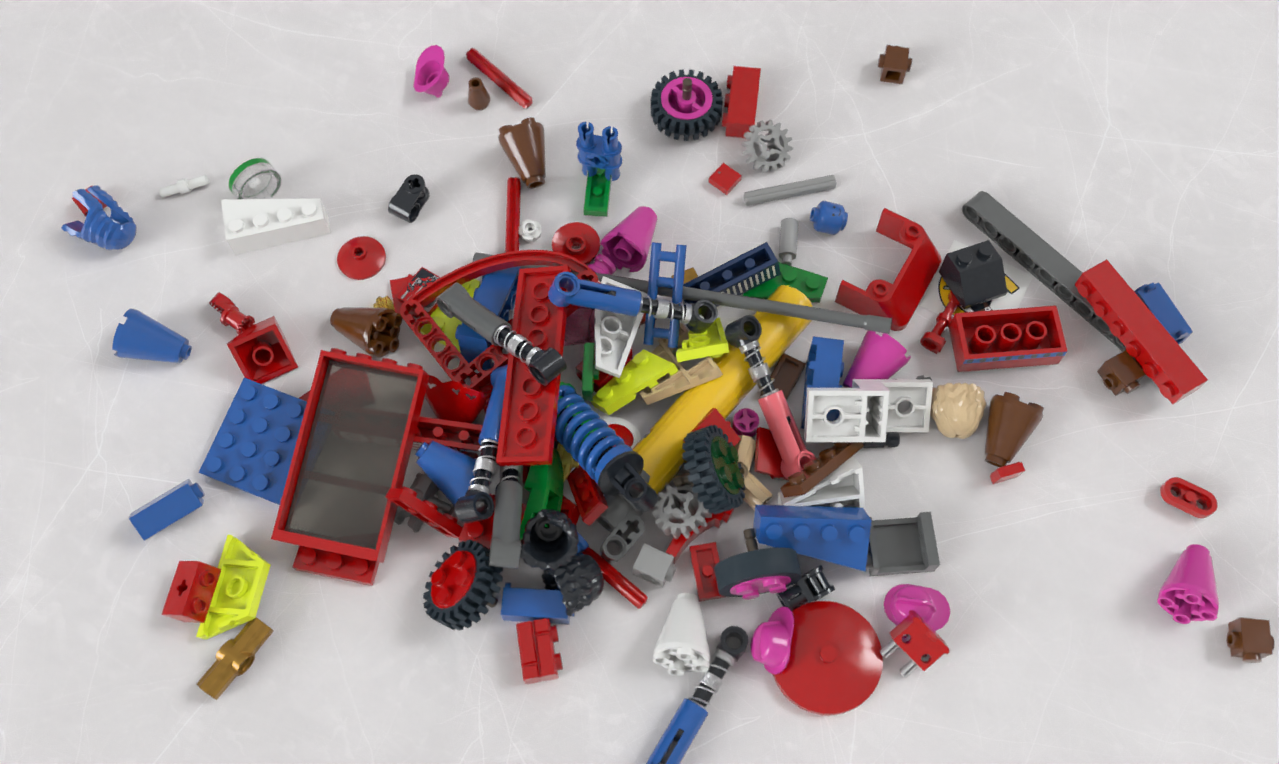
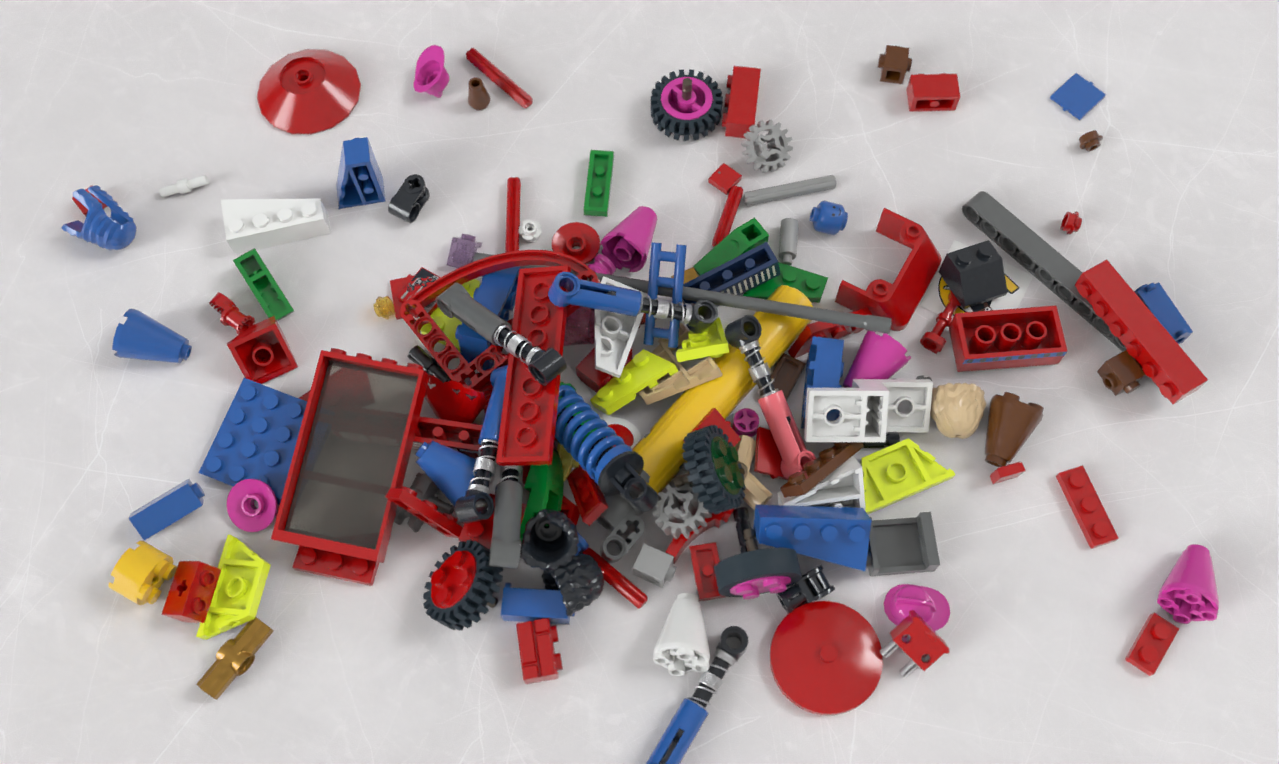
(142, 573): none -> yellow brick
(242, 508): none -> dark pink dish
(255, 180): clear piece -> none
(263, 285): none -> green slope
(309, 91): none -> red dish
(359, 175): none -> blue wedge
(361, 266): red dish -> none
(369, 328): reddish brown cone -> none
(429, 364): none -> black pin
(462, 250): none -> clear purple bracket
(526, 150): reddish brown cone -> none
(589, 372): green plate -> none
(599, 151): blue pin -> none
(728, 214): none -> red axle
(735, 244): none -> green slope
(741, 517): none -> black axle
(772, 640): dark pink piece -> none
(825, 330): none -> red wing
(899, 473): none -> neon yellow wing
(933, 92): none -> red brick
(1071, 222): none -> red plate
(1077, 96): none -> blue piece
(1087, 507): none -> red plate
(1090, 140): none -> reddish brown plate
(1152, 644): none -> red plate
(1187, 497): red plate -> none
(1250, 639): reddish brown brick -> none

